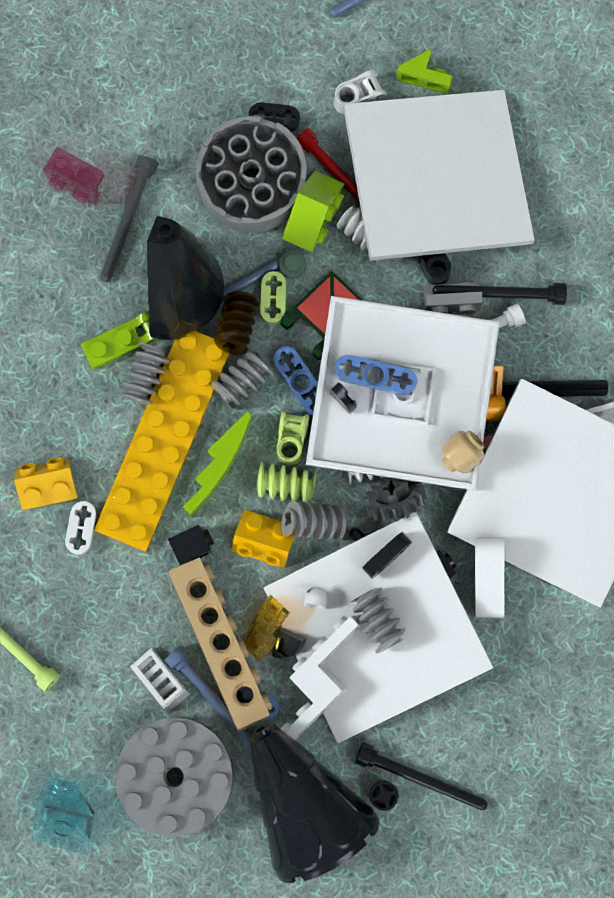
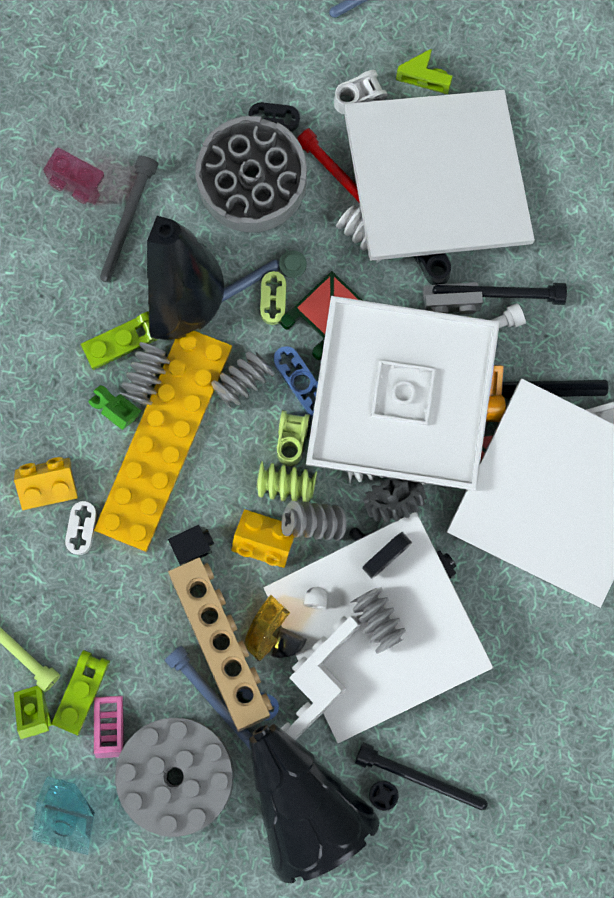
(31, 712): none -> lime slope
(80, 693): none -> lime plate
(108, 751): none -> bright pink slope
(116, 409): none -> bright green plate
(176, 697): white slope -> none
(223, 455): lime slope -> none
(236, 322): dark brown piece -> none
(312, 209): lime brick -> none
(340, 393): black tile -> none
(365, 382): medium blue beam -> none
(462, 451): tan head -> none
(489, 577): white beam -> none

